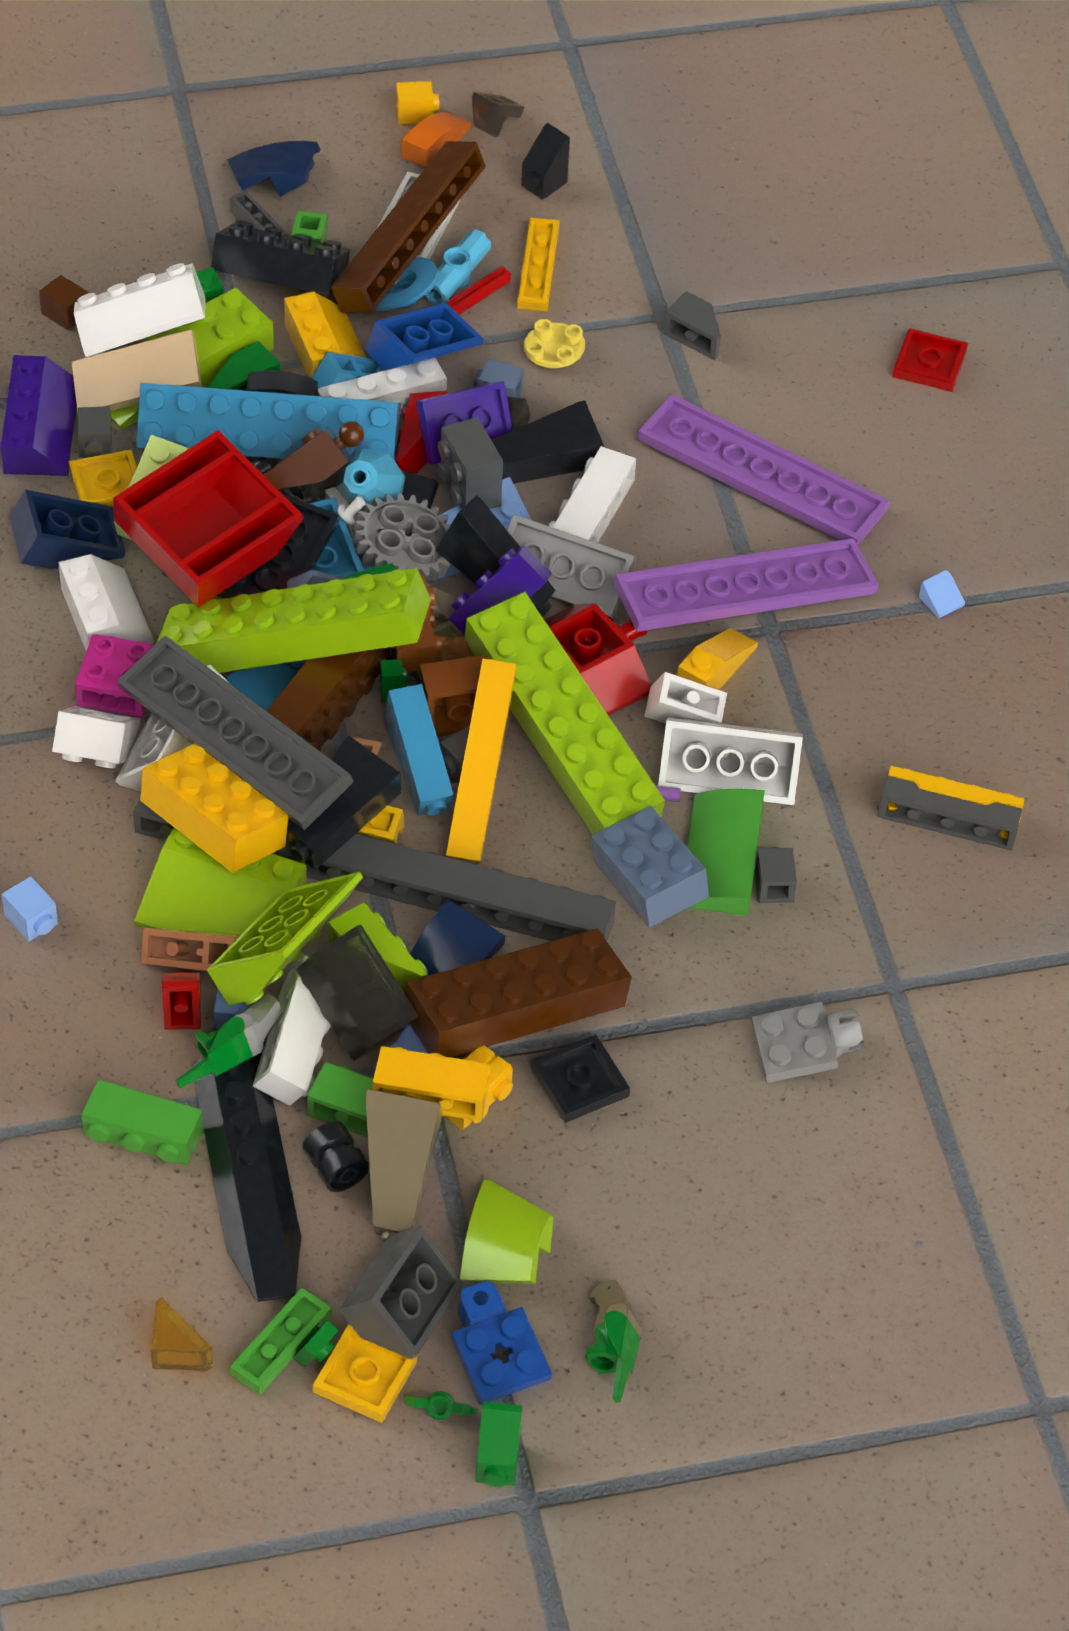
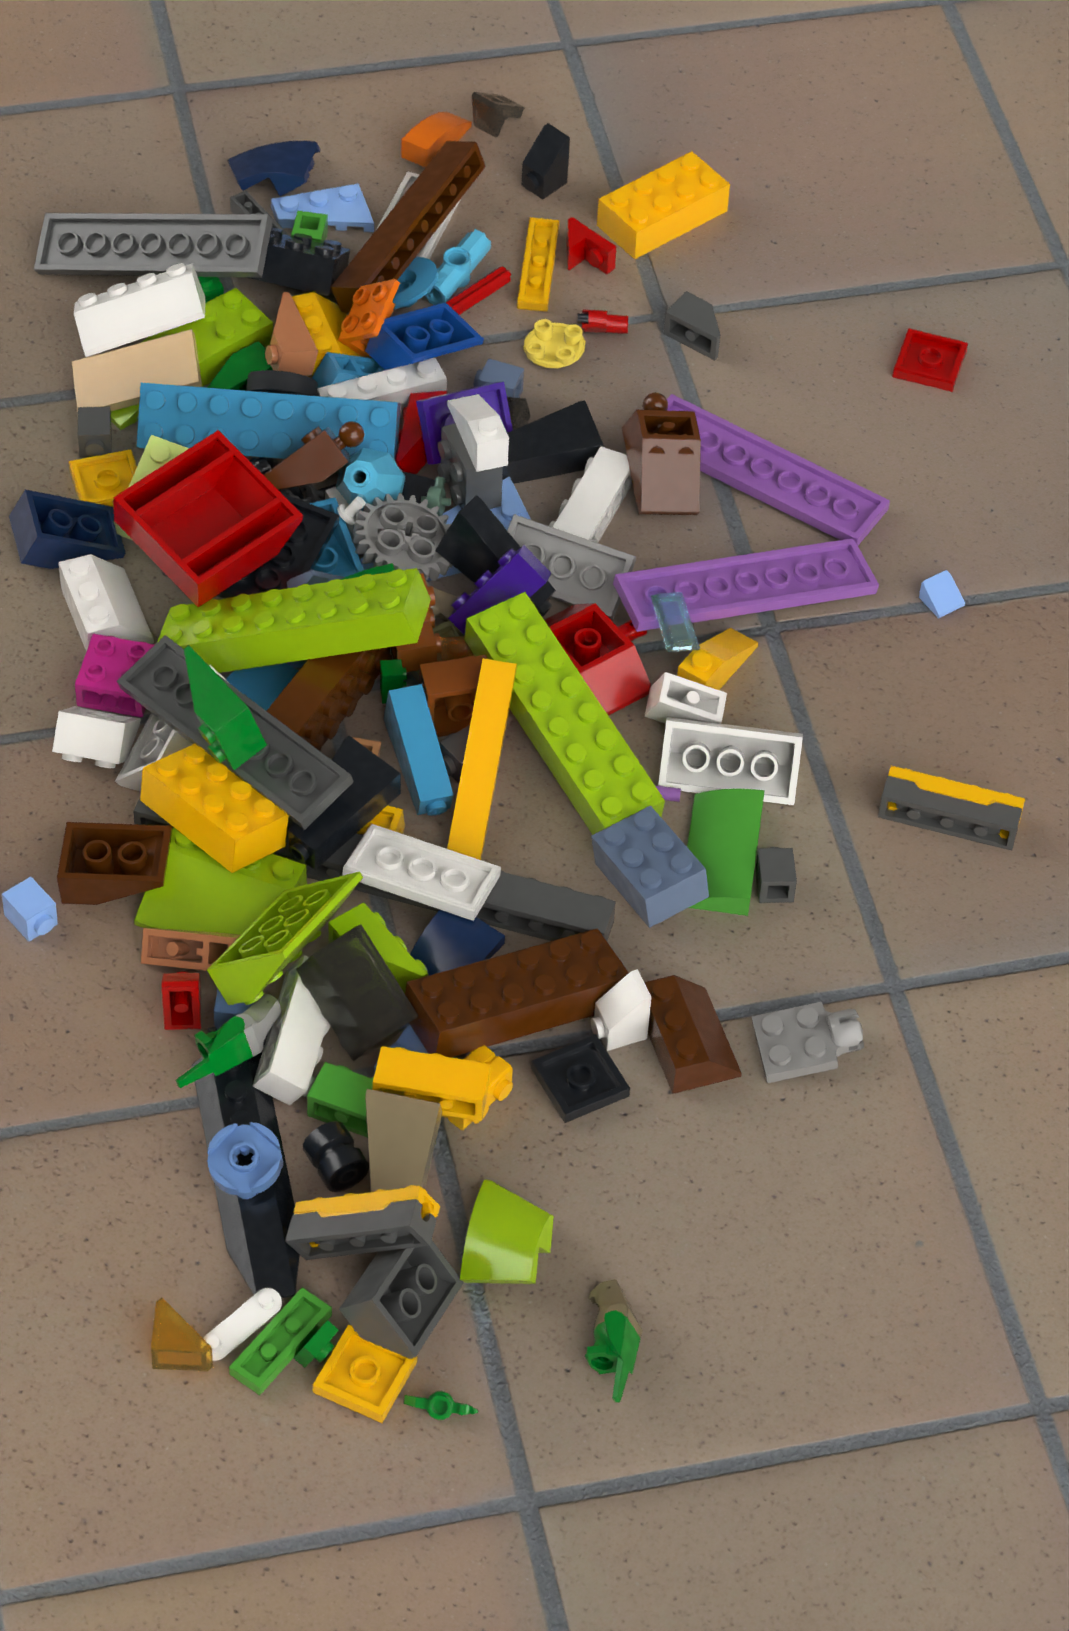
(38, 418): dark purple slope -> none
(58, 301): reddish brown brick -> none
(111, 861): none -> reddish brown slope
(142, 1122): bright green brick -> none
(152, 243): none -> plate
(222, 715): none -> green slope
(243, 1322): none -> white piece
(244, 1139): none -> medium blue plate
(291, 342): none -> nougat slope
(342, 204): none -> light blue wing
(363, 1223): none -> dark grey piece
(367, 314): none -> orange bracket
(415, 101): yellow brick -> none
(423, 871): none -> white tile
(437, 496): none -> sand green piece
(481, 432): none -> white slope
(491, 1328): blue plate -> none
(499, 1444): green slope -> none
(588, 246): none -> red slope
(601, 322): none -> red piece
(623, 1013): none -> white slope
(663, 205): none -> yellow brick
(664, 458): none -> slope
(675, 622): none -> clear light blue tile
(688, 1035): none -> reddish brown slope

